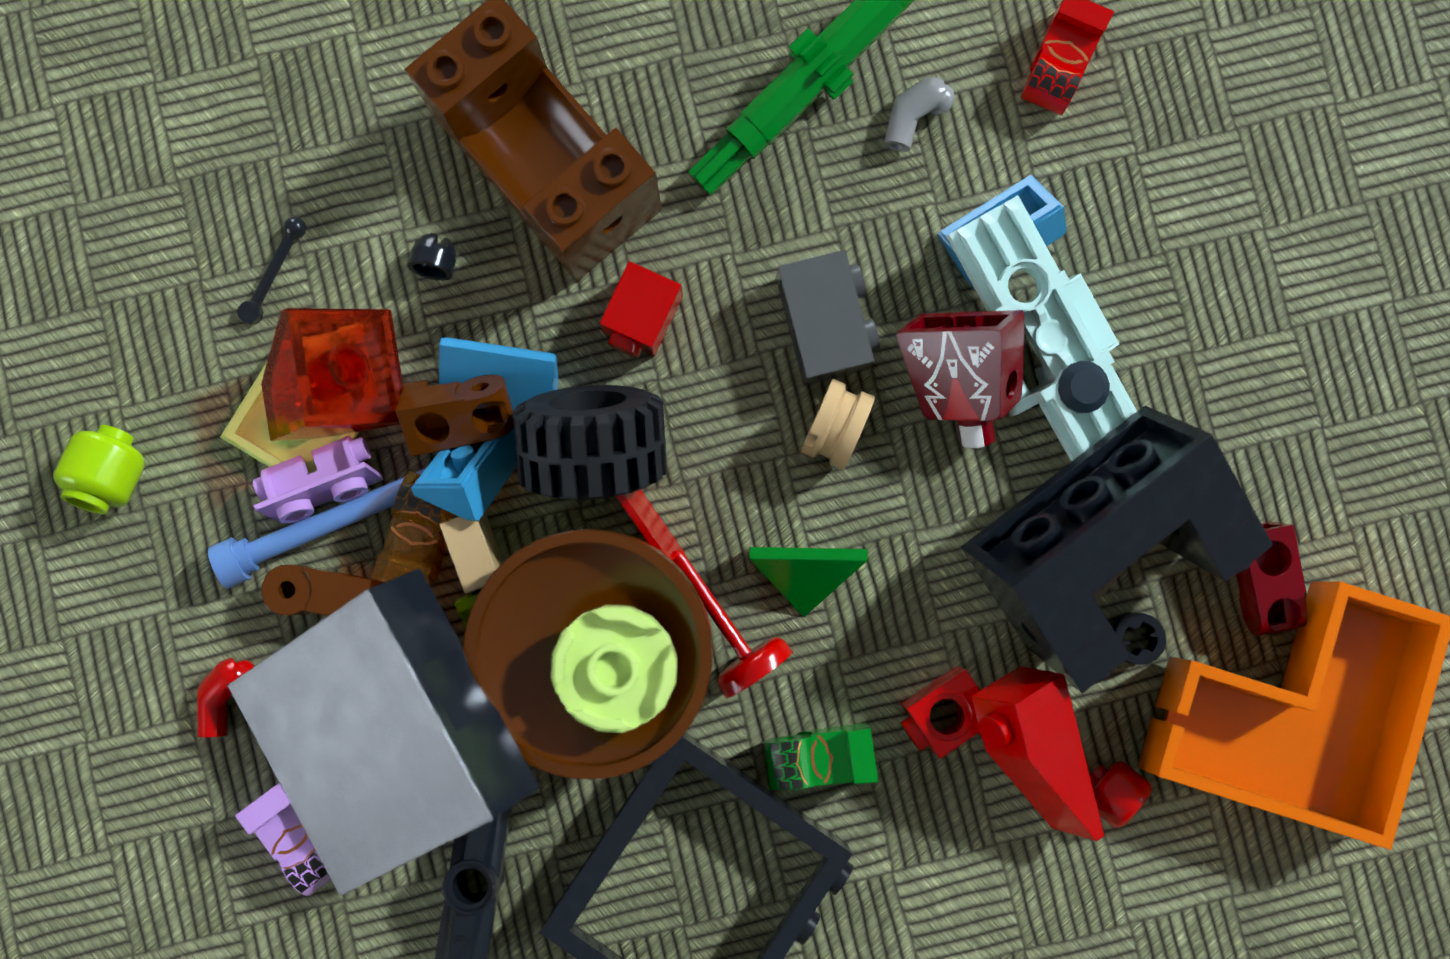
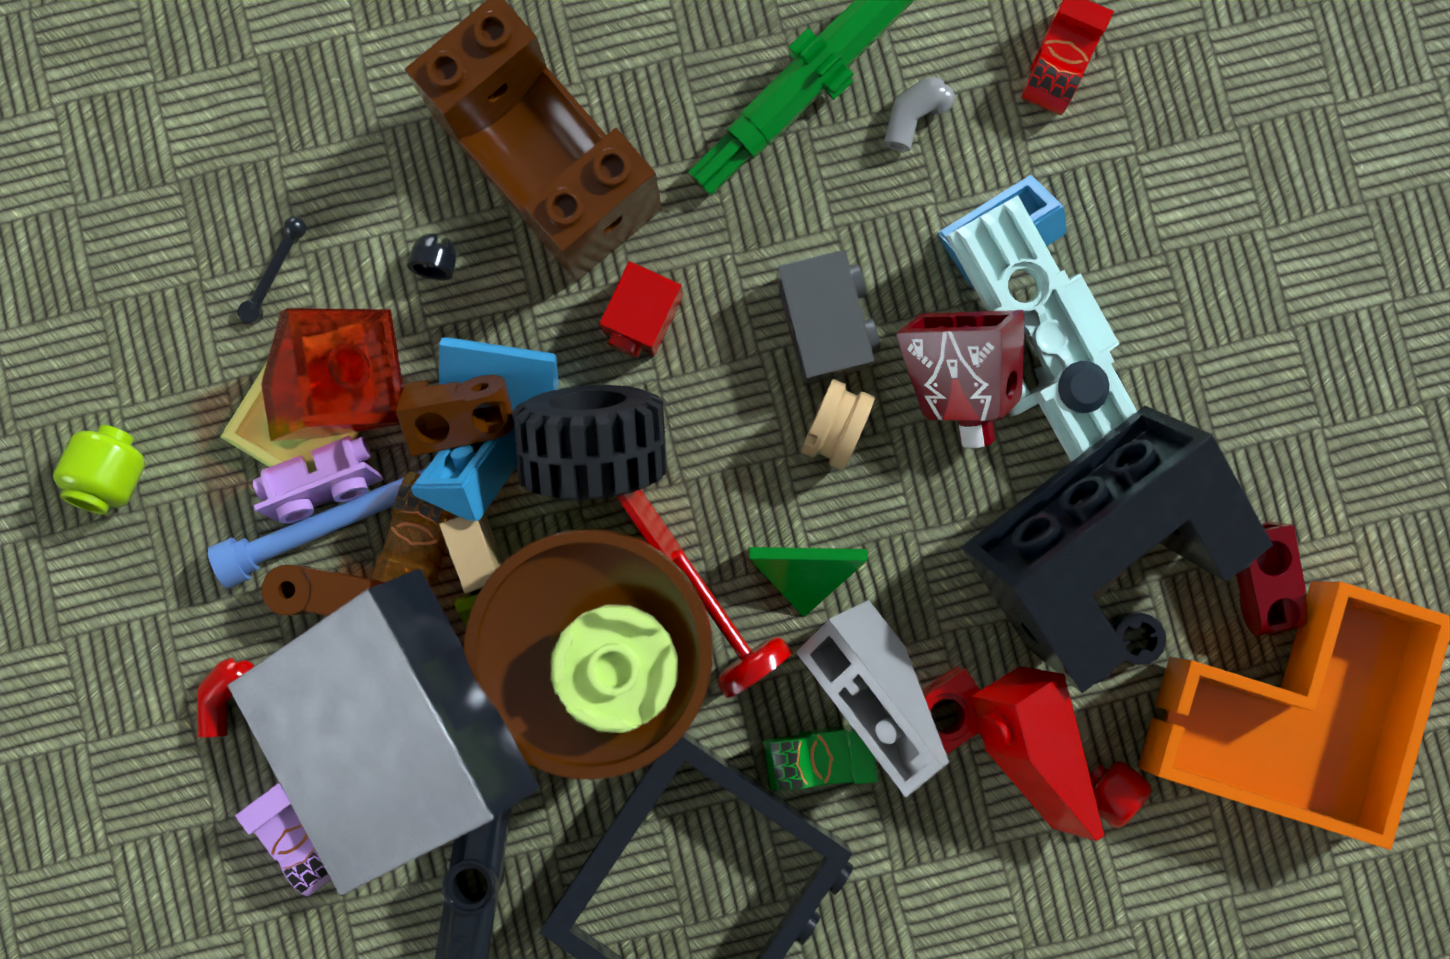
(877, 692): none -> light grey slope

